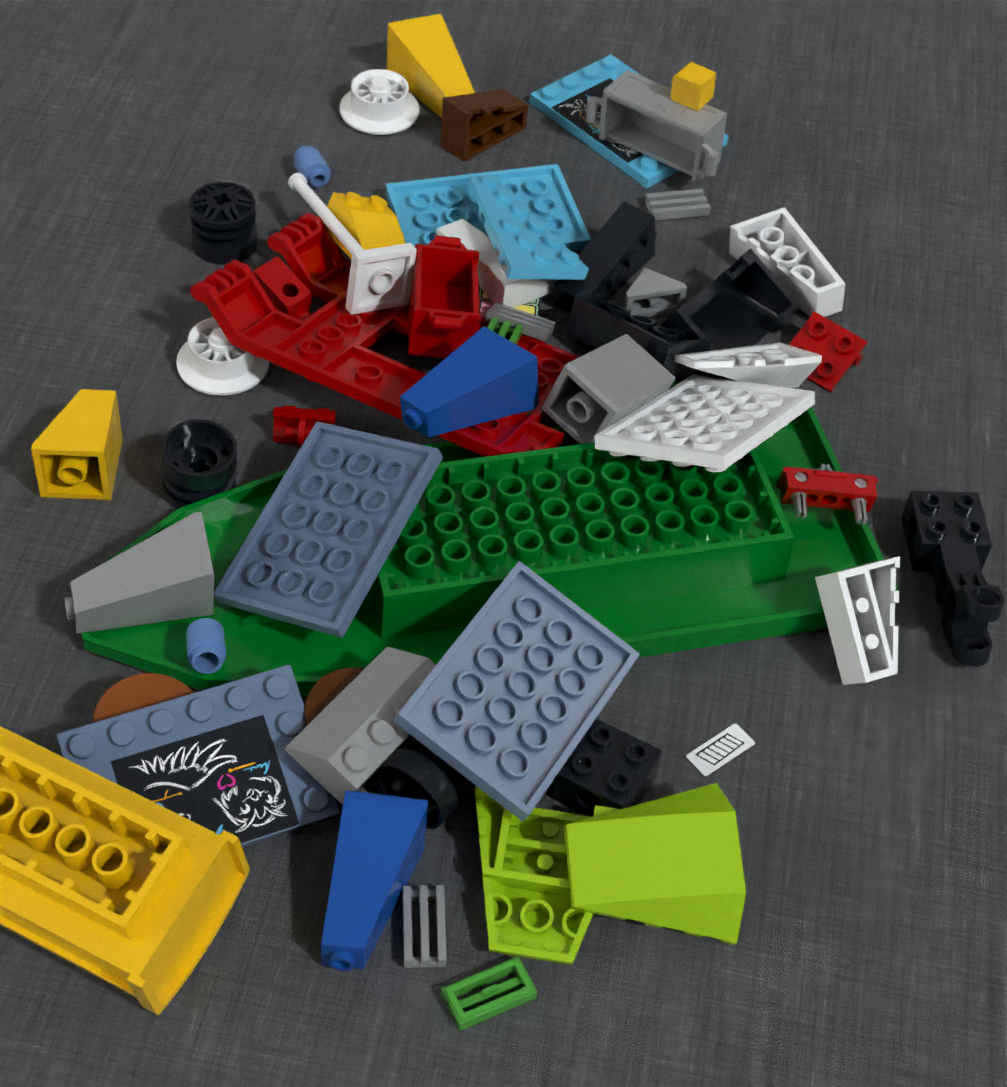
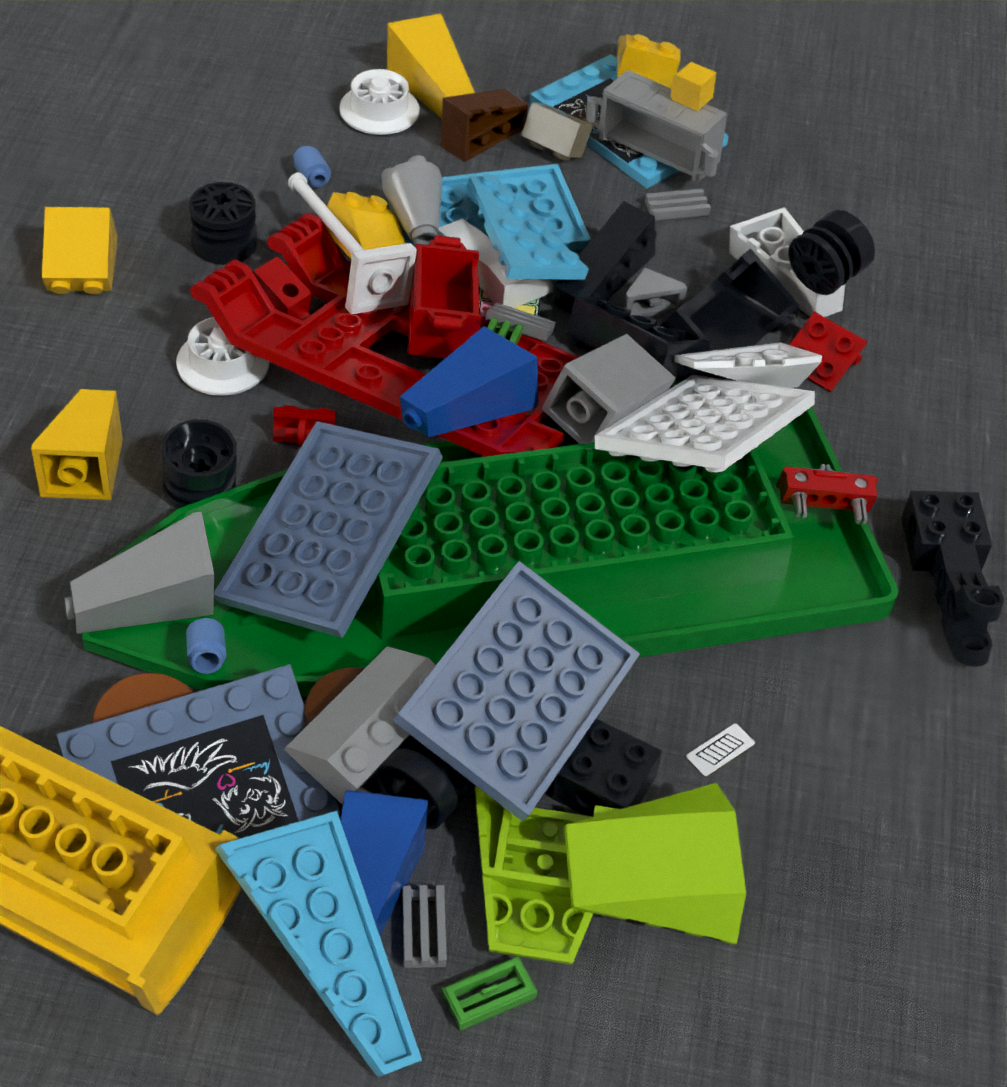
(78, 249): none -> yellow slope
(319, 911): none -> medium azure wing
(415, 197): none -> light grey cone
(556, 131): none -> brick
(648, 58): none -> yellow slope
(831, 252): none -> black wheel
(862, 619): white wedge -> none

